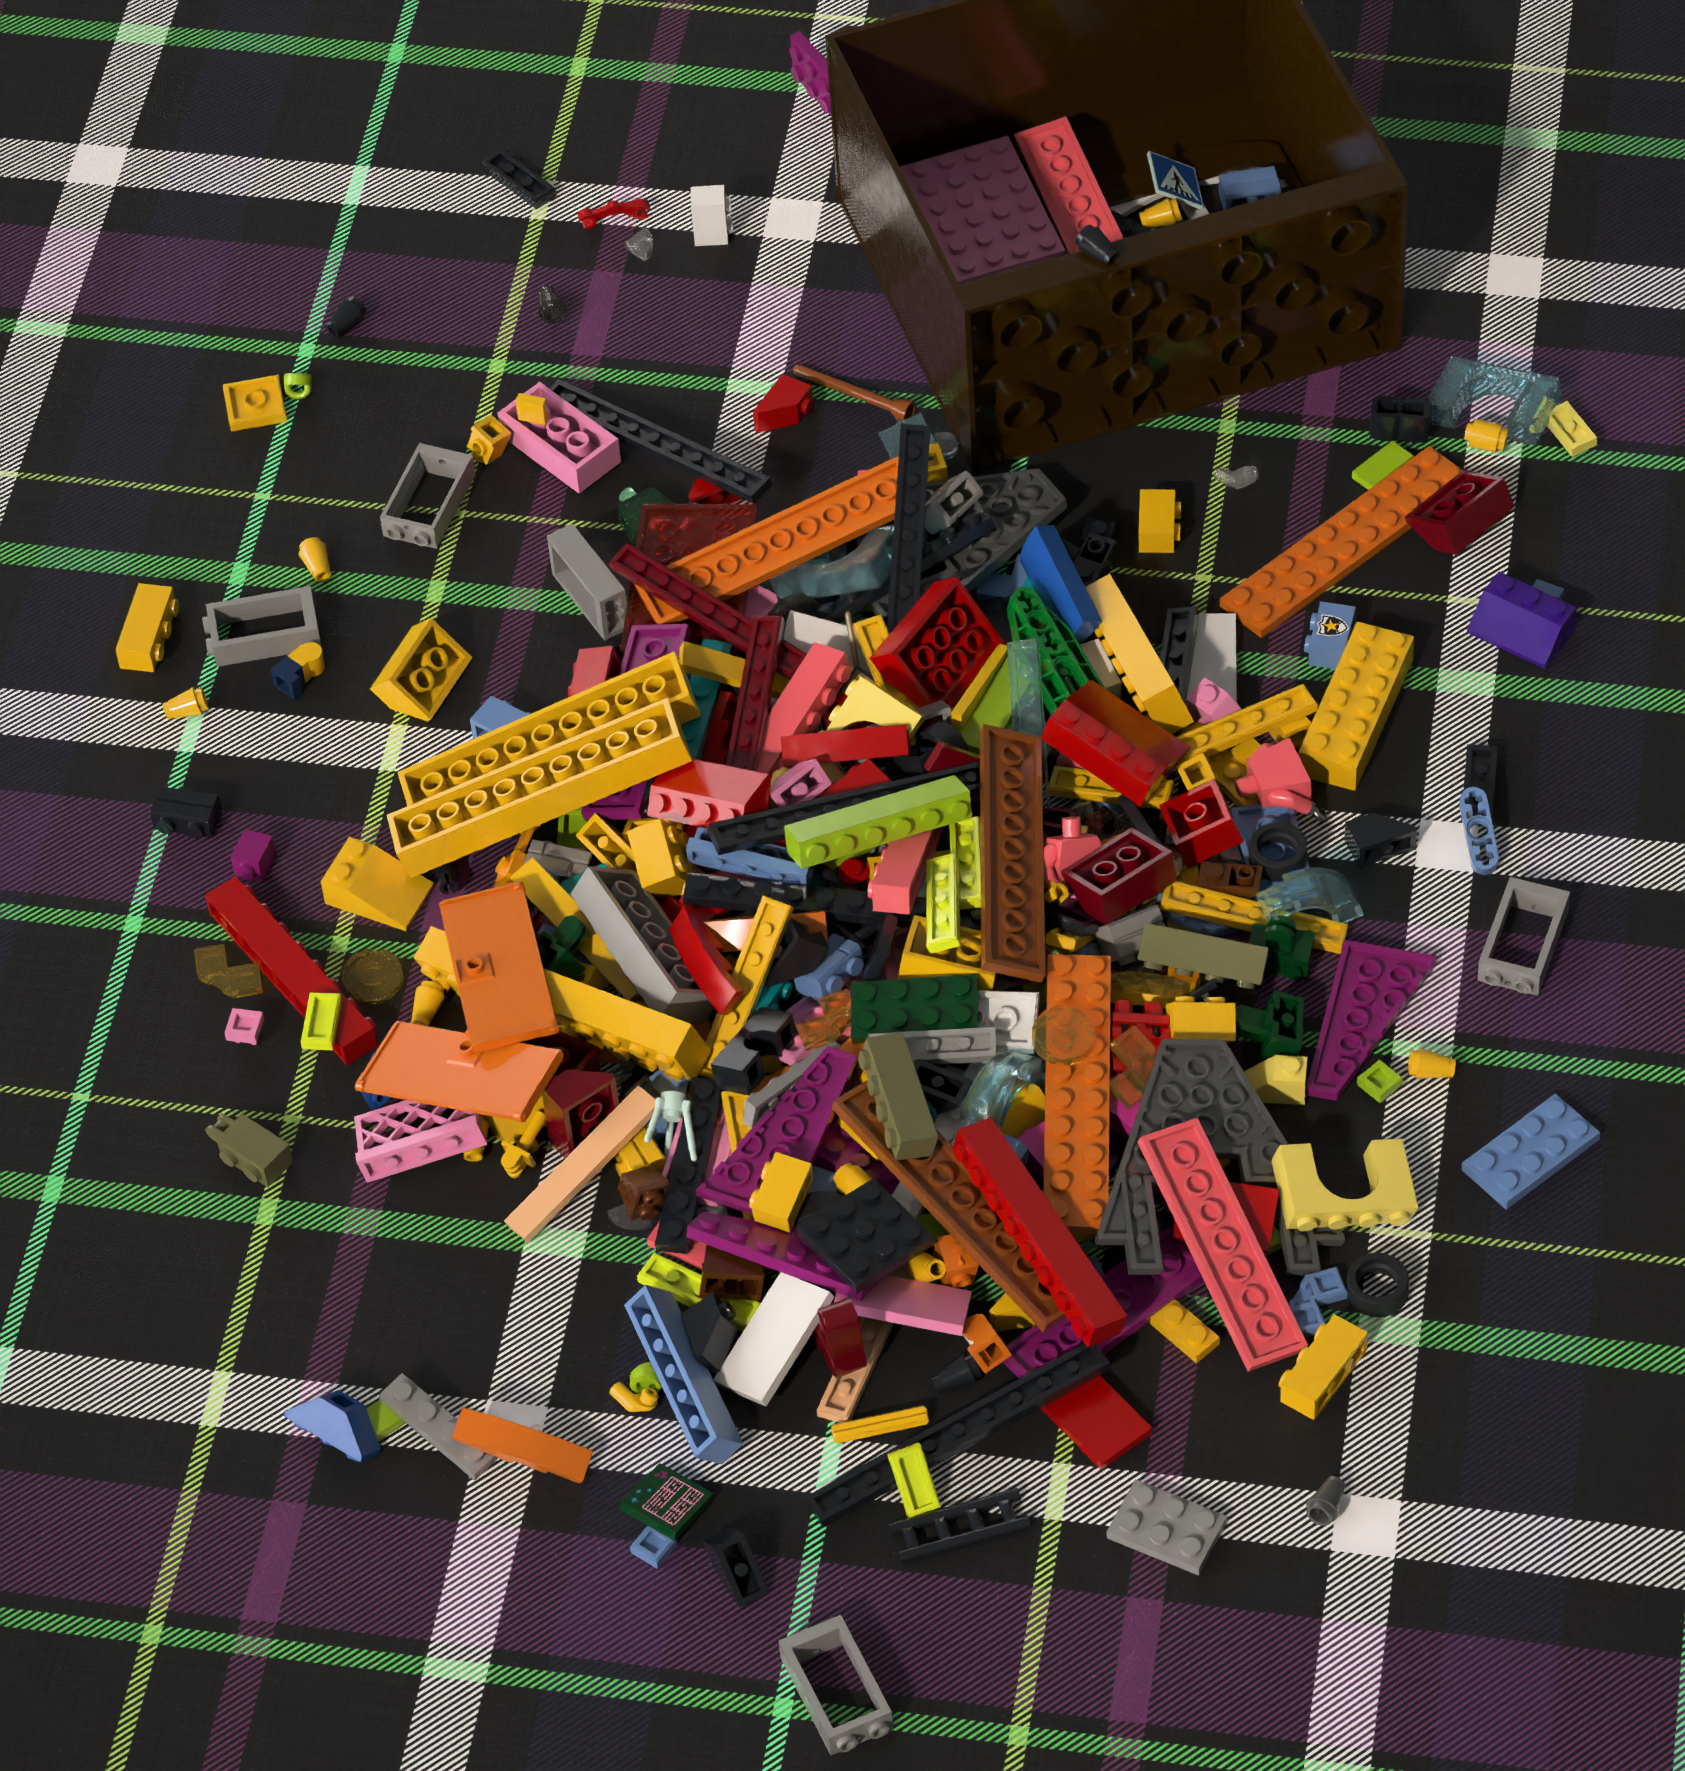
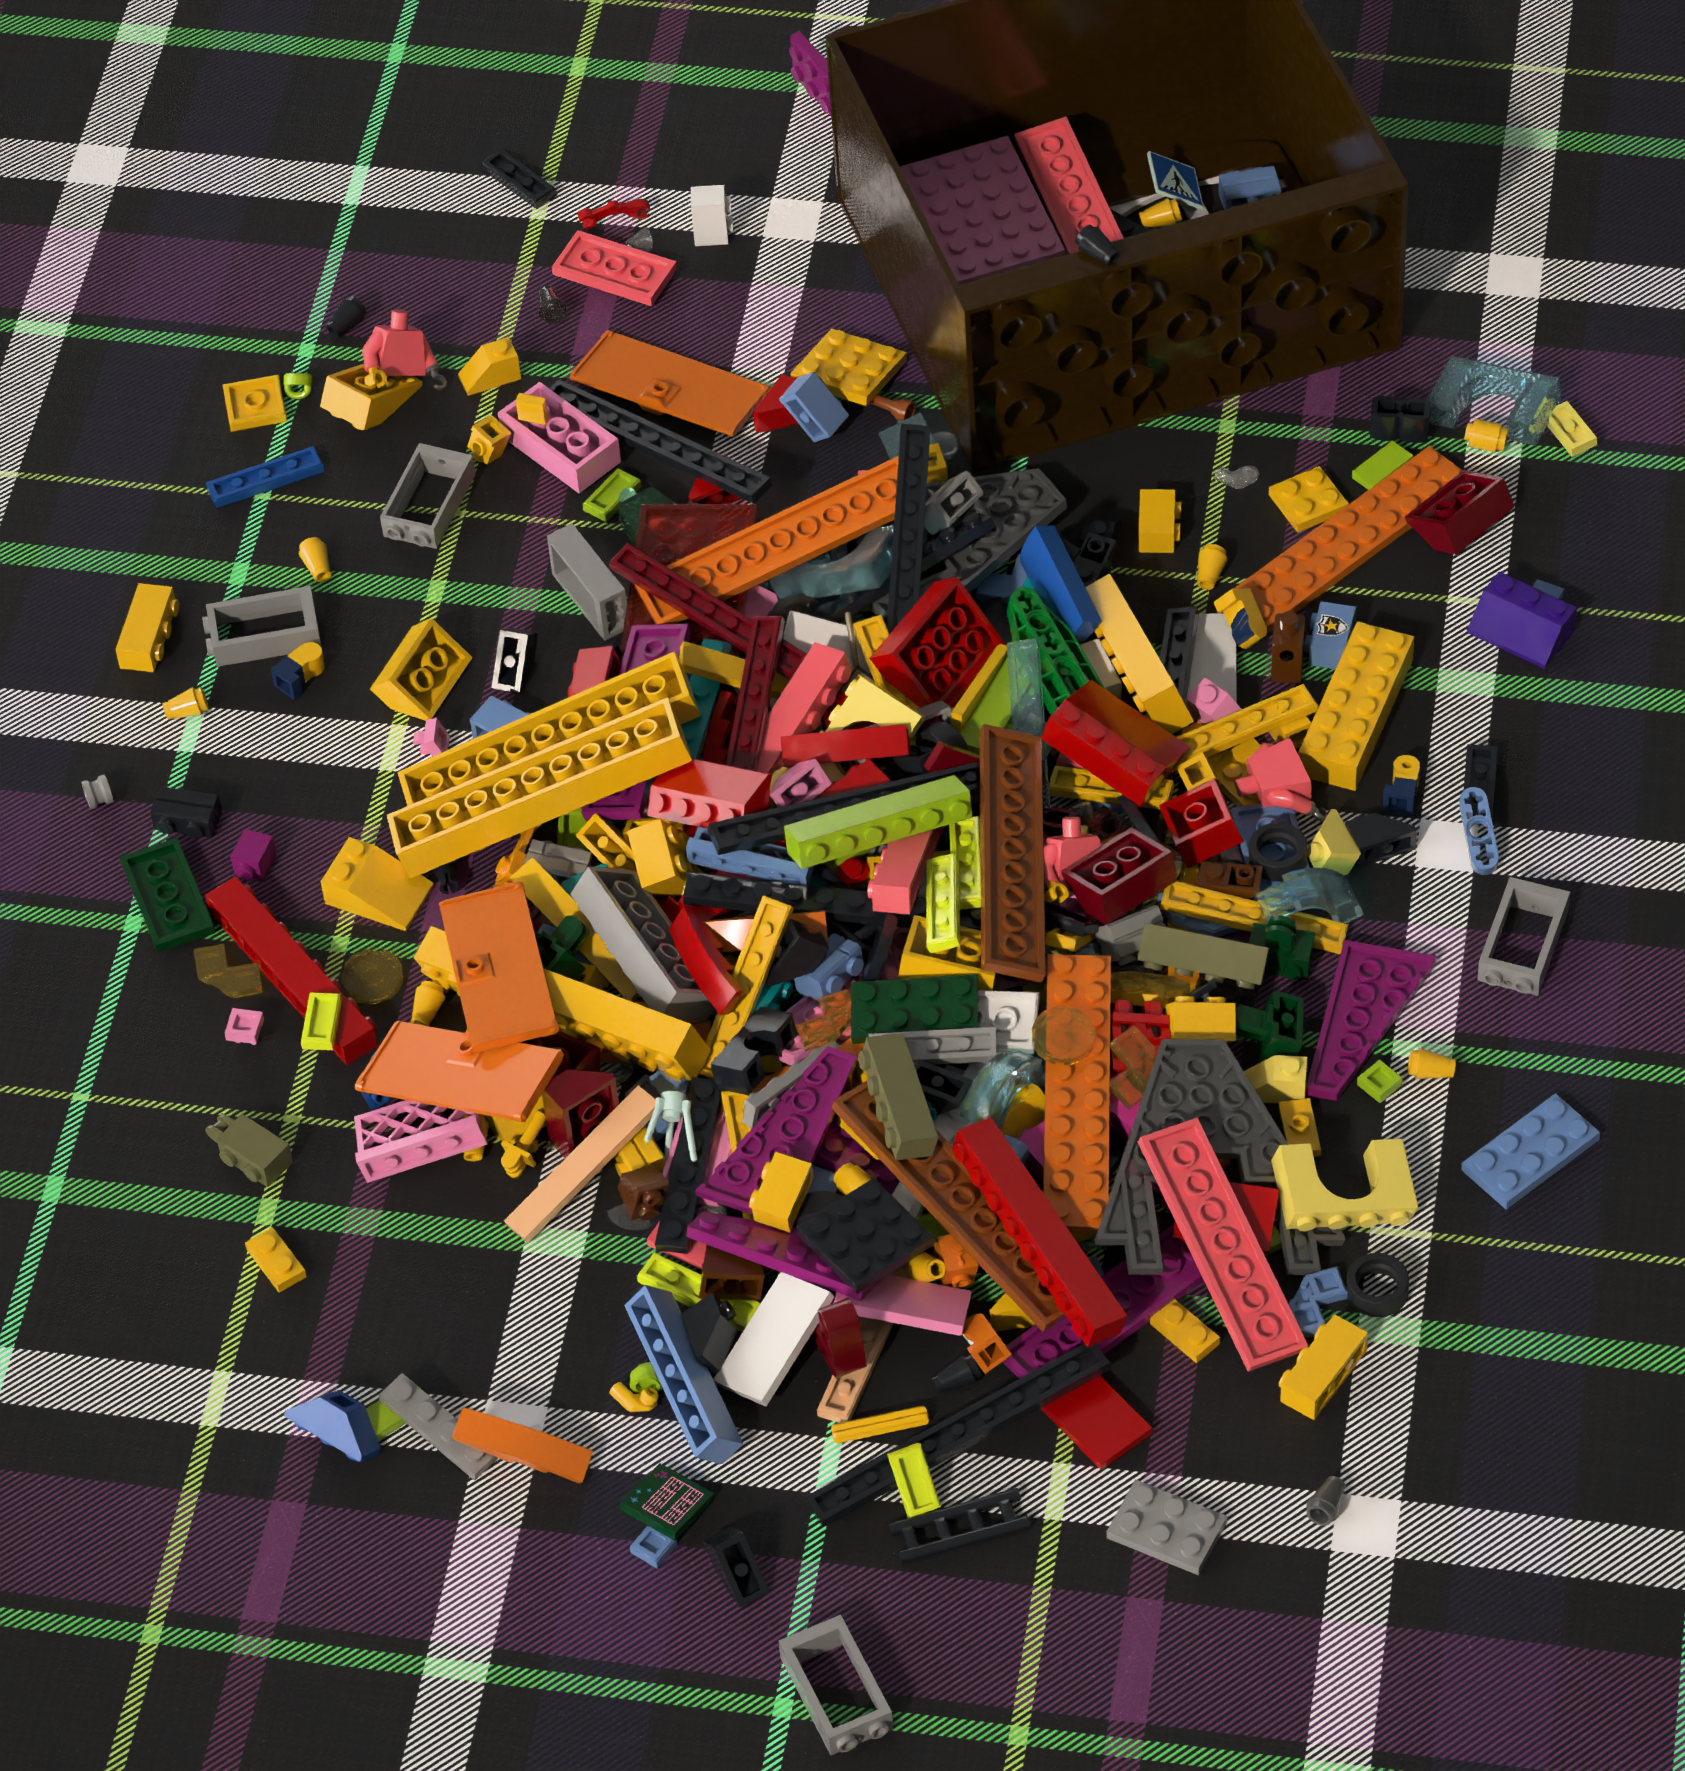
(97, 791): none -> light grey wheel
(167, 895): none -> dark green plate
(265, 477): none -> blue tile
(275, 1259): none -> yellow plate
(365, 406): none -> yellow slope
(399, 352): none -> coral torso
(433, 739): none -> bright pink tile
(490, 367): none -> yellow slope
(514, 659): none -> black slope
(605, 499): none -> lime tile
(614, 268): none -> coral plate
(669, 383): none -> orange door
(814, 406): none -> medium blue brick
(852, 365): none -> yellow plate
(1210, 565): none -> yellow cone
(1242, 616): none -> yellow leg
(1288, 636): none -> reddish brown torso
(1299, 1123): none -> yellow plate
(1307, 498): none -> yellow plate
(1333, 846): none -> light yellow slope
(1402, 795): none -> dark blue leg

